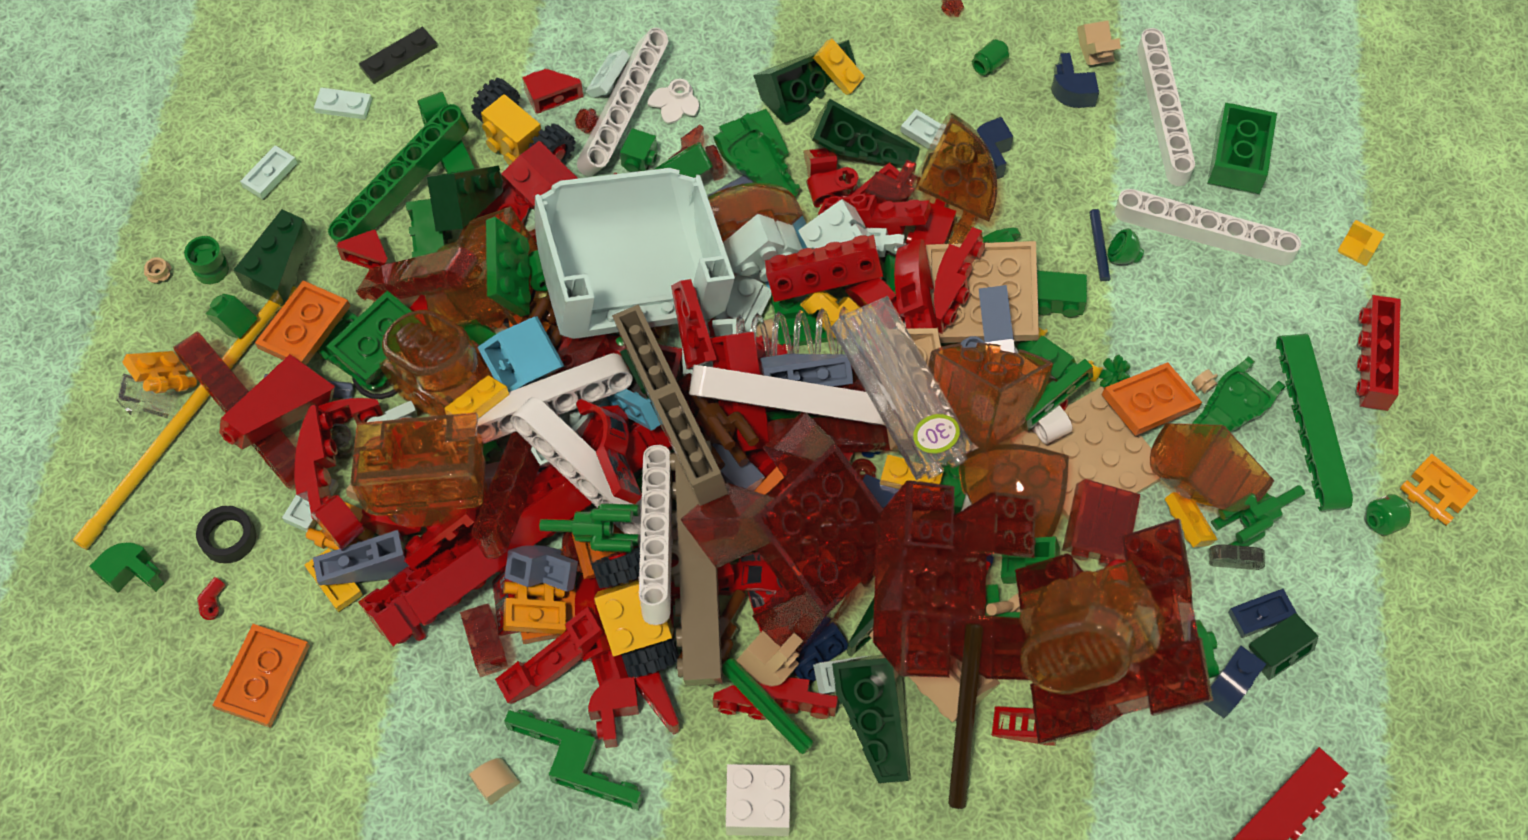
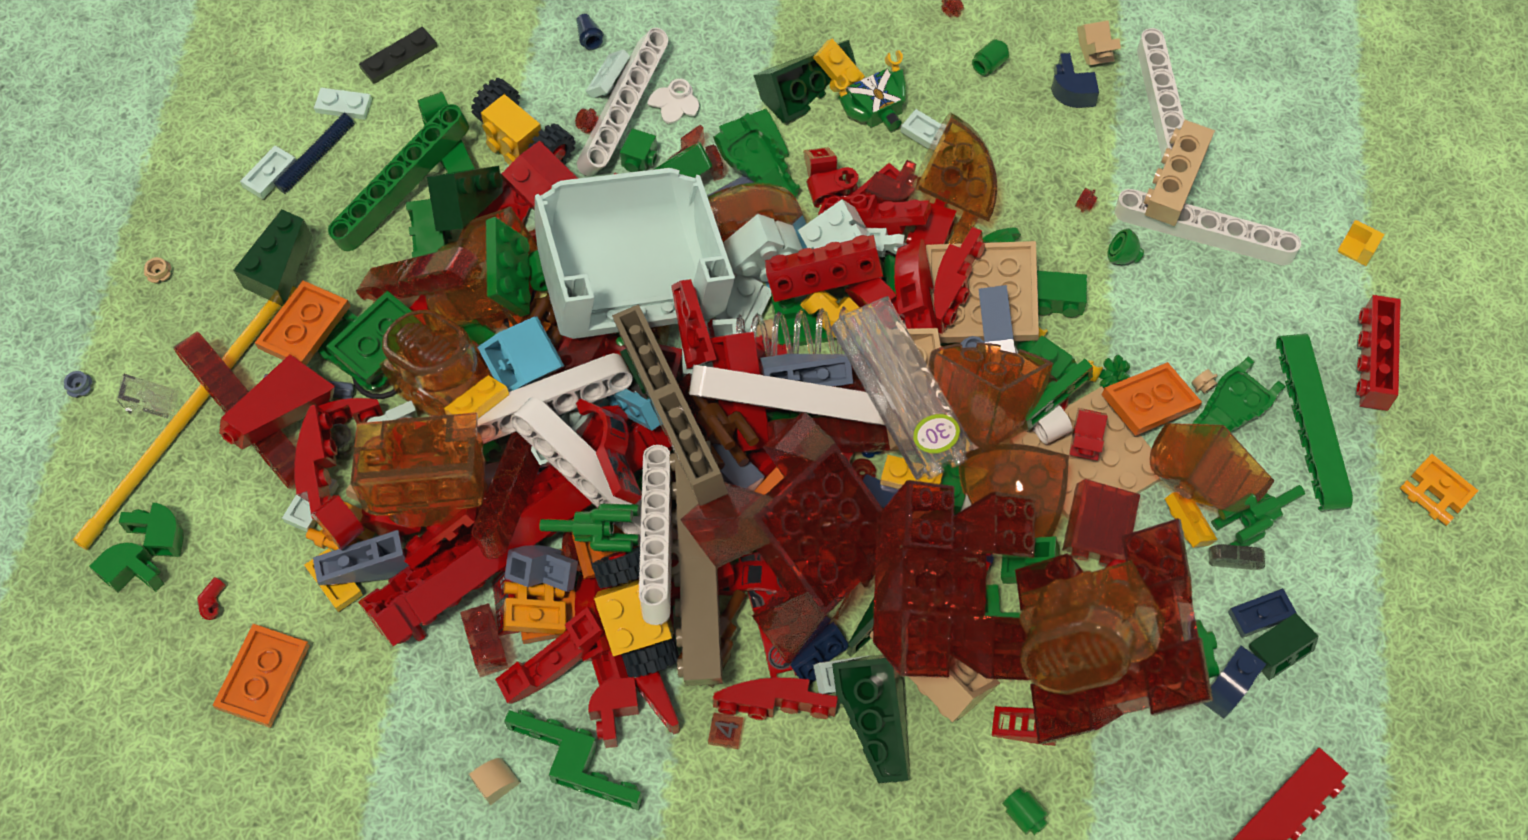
(75, 378): none -> sand blue plate
(159, 371): light orange plate -> none
(161, 529): none -> green brick
(206, 260): green wheel -> none
(230, 315): green brick -> none
(238, 550): black tyre -> none
(313, 153): none -> dark blue axle
(363, 250): red slope -> none
(551, 89): red slope -> none
(589, 32): none -> dark blue cone
(725, 730): none -> clear red tile
(758, 800): white brick -> none
(767, 706): green axle -> none
(768, 661): tan brick -> none
(858, 137): dark green wedge -> none
(875, 98): none -> torso
(965, 716): dark brown axle -> none
(999, 140): dark blue brick -> none
(1011, 605): tan piece -> none
(1026, 811): none -> green brick
(1086, 200): none -> clear red plate
(1088, 434): none -> red brick
(1099, 244): dark blue bar -> none
(1179, 172): none -> tan brick
(1242, 148): green brick -> none
(1389, 514): green head -> none

